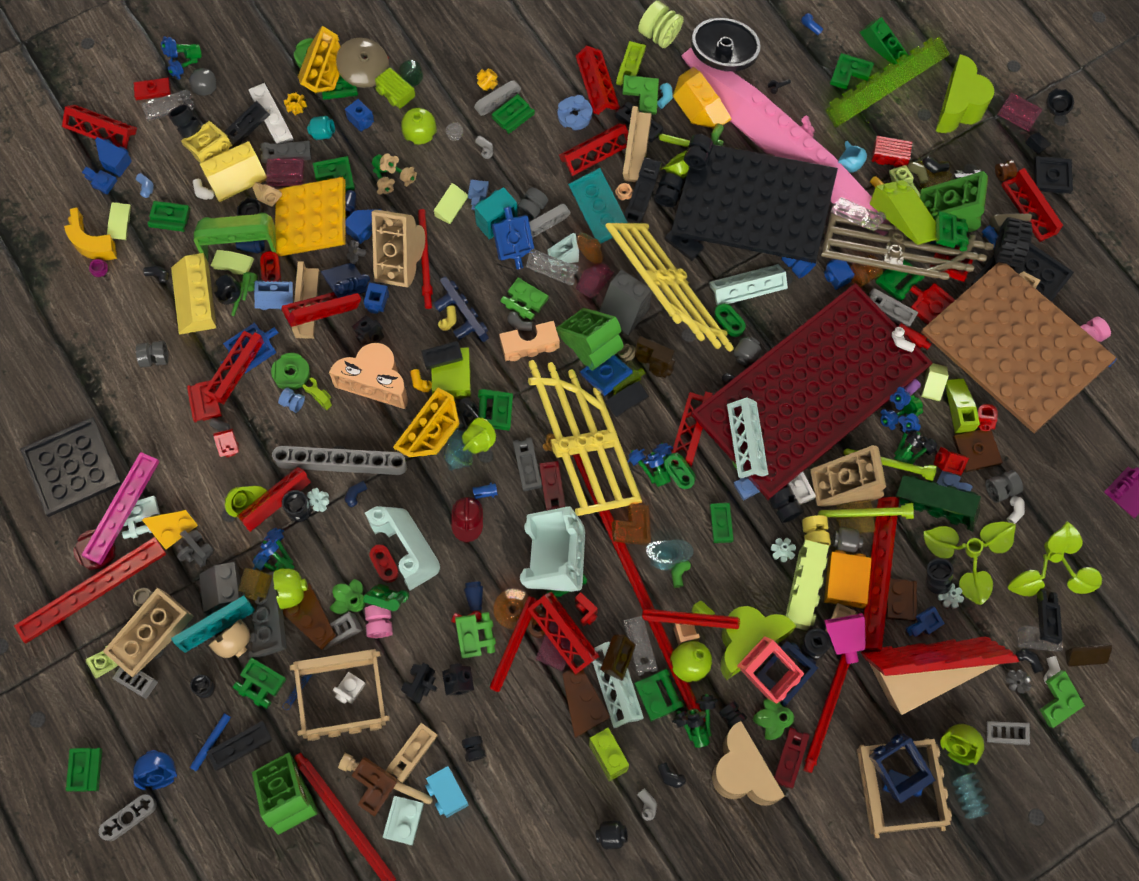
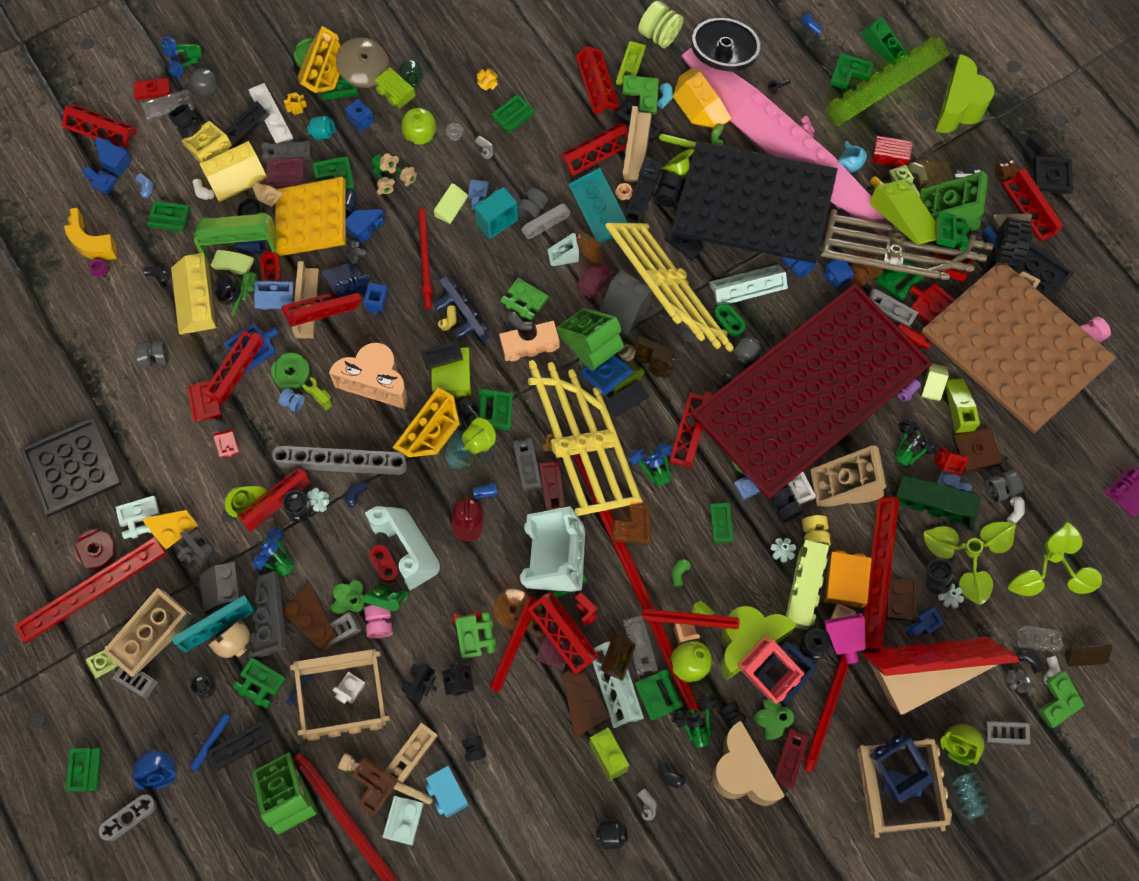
(118, 220): yellowish green slope -> none
(120, 508): dark pink plate -> none
(140, 596): dark tan plate -> none
(255, 584): clear yellow brick -> none
(289, 587): lime cylinder -> none
(368, 331): black brick -> none
(396, 247): tan brick -> none
(418, 383): yellow arm -> none
(474, 595): dark blue cone -> none
(497, 98): light grey beam -> none
(513, 237): blue plate -> none
(551, 267): clear plate -> none
(574, 103): medium blue plate -> none
(668, 553): clear light blue piece -> none
(678, 470): green plate -> none
(698, 151): black wheel -> none
(754, 438): light aqua fence -> none
(847, 540): dark grey head -> none
(858, 214): clear plate -> none
(862, 524): clear yellow piece -> none
(900, 341): white arm -> none
(905, 511): lime piece -> none
(910, 405): blue plant -> none
(926, 471): lime piece -> none
(935, 167): black arm -> none
(987, 417): red plate -> none
(1020, 112): clear pink plate -> none
(1049, 617): black hinge -> none
(1060, 102): black hair -> none

